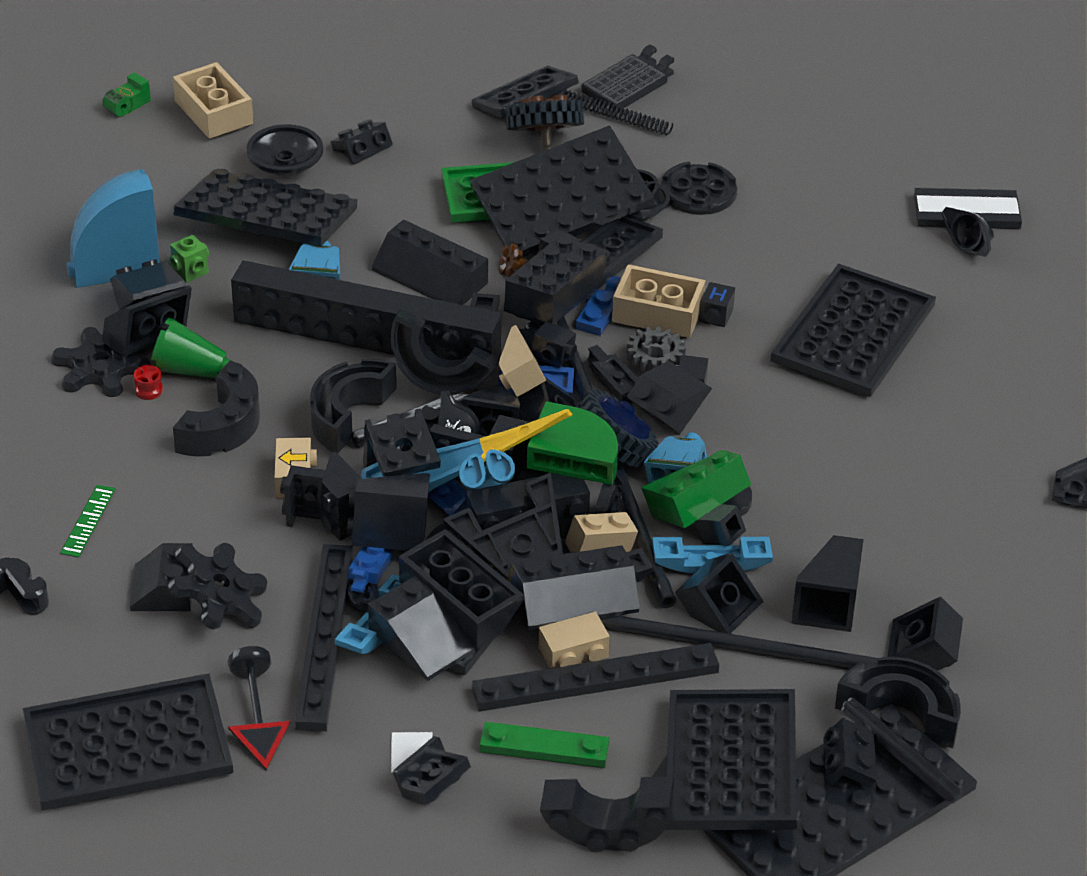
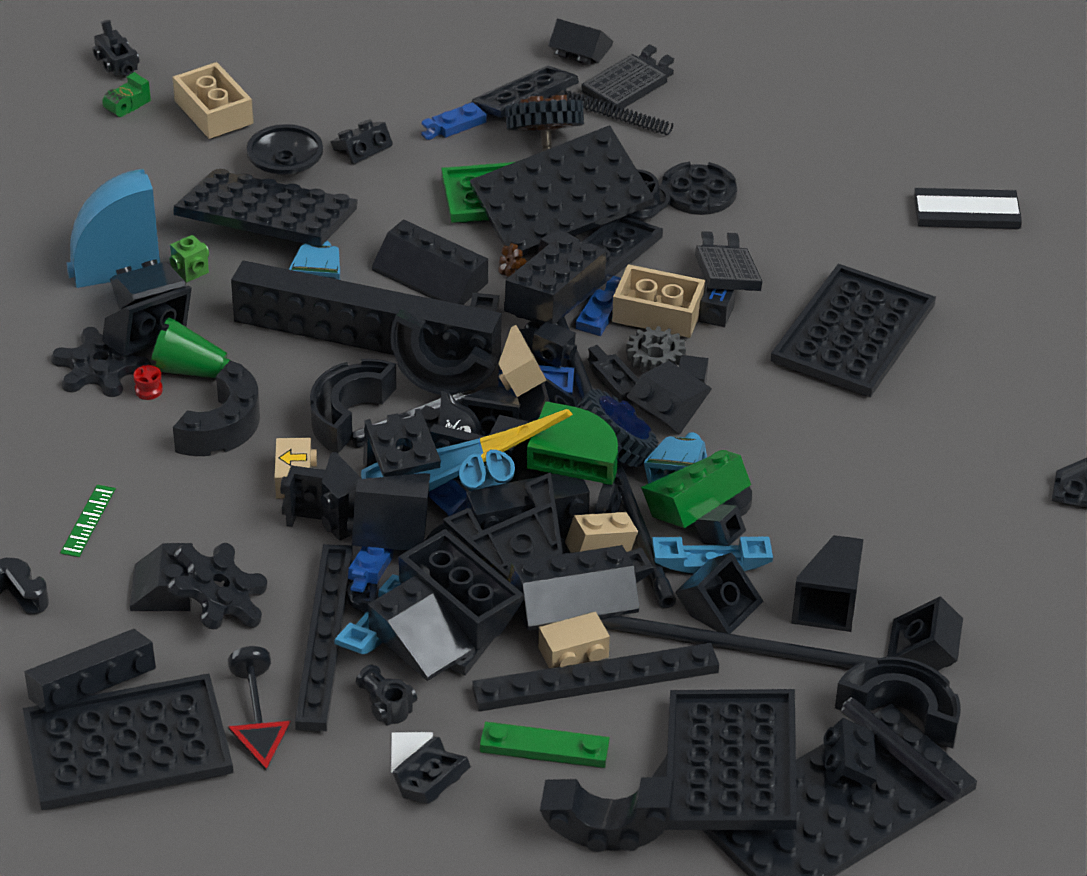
(90, 670): none -> black brick
(115, 51): none -> black brick
(390, 697): none -> black connector
(454, 121): none -> blue plate
(579, 41): none -> black slope
(728, 265): none -> black tile
(968, 231): black hat -> none

